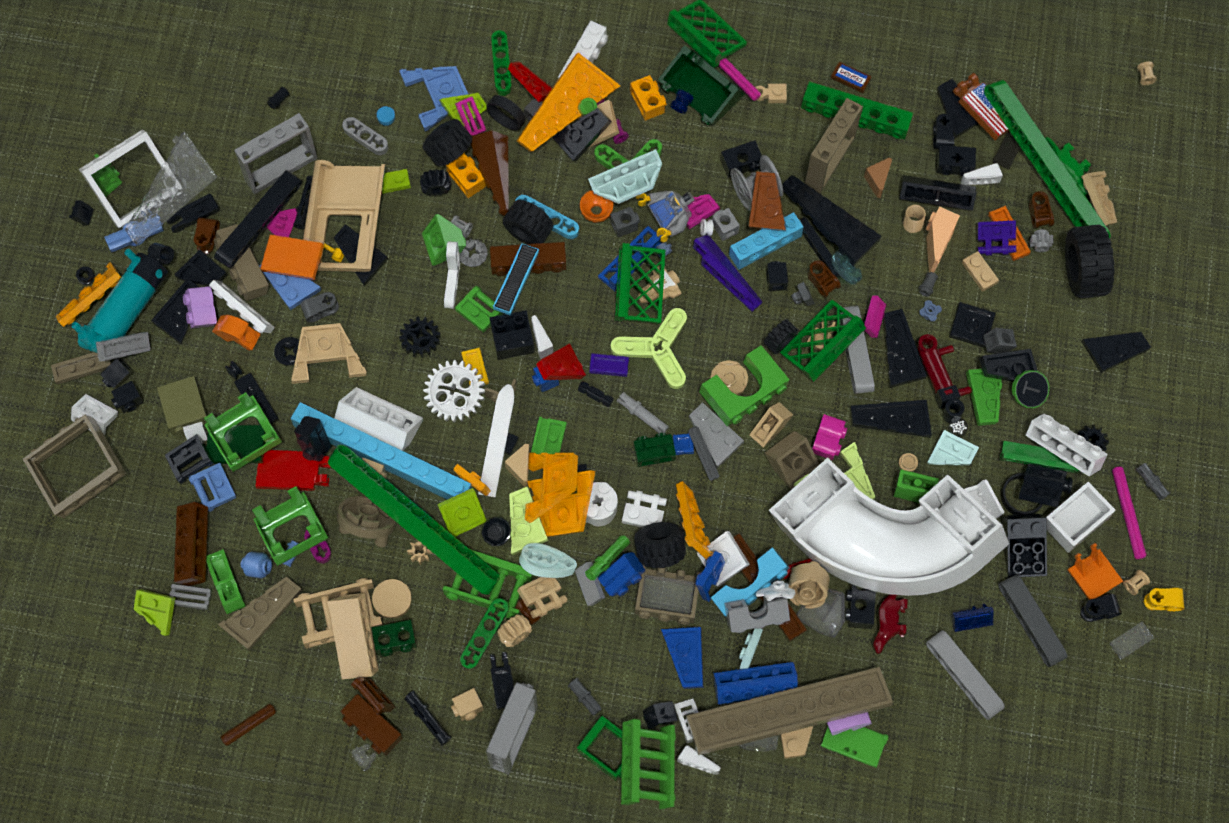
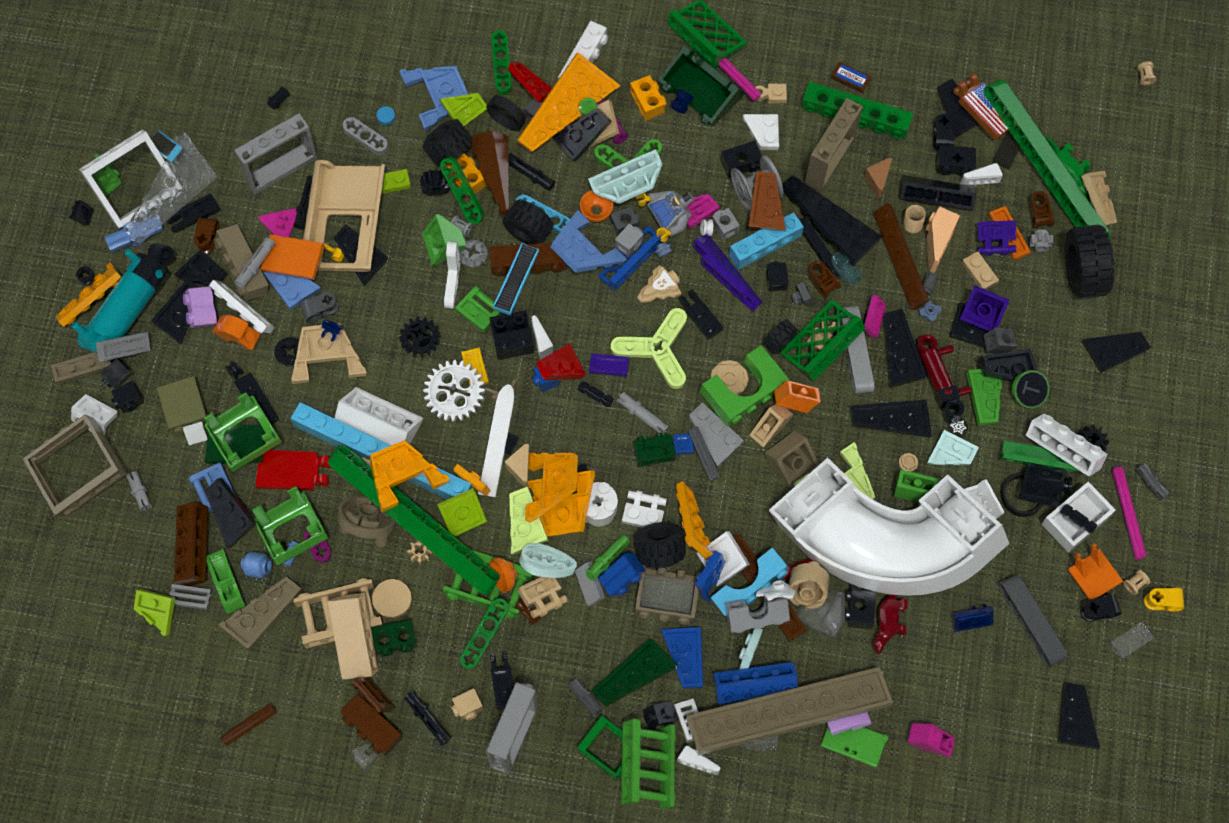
(138, 491): none -> light grey pin
(166, 146): none -> tile
(185, 454): black plate -> none
(229, 512): none -> black wing
(250, 269): none -> light grey pin
(257, 219): black beam -> none
(312, 438): black brick -> none
(332, 327): none -> clear blue tile
(398, 465): none -> light orange wing
(460, 191): none -> green beam
(463, 117): dark pink tile -> none
(496, 531): black hair -> none
(506, 572): none -> orange piece
(514, 630): tan gear -> none
(535, 175): none -> black pin
(548, 436): bright green plate -> none
(579, 251): none -> medium blue wing
(623, 283): green fence -> none
(629, 240): none -> light grey brick
(636, 671): none -> dark green wing
(701, 315): none -> black hinge
(764, 129): none -> white wing
(795, 742): tan wing -> none
(797, 396): none -> orange brick
(828, 437): dark pink brick -> none
(901, 256): none -> reddish brown plate
(931, 739): none -> dark pink slope
(965, 675): light grey beam -> none
(984, 309): none -> dark purple slope
(1027, 545): black slope -> none
(1076, 718): none -> black wing
(1078, 518): none -> black axle

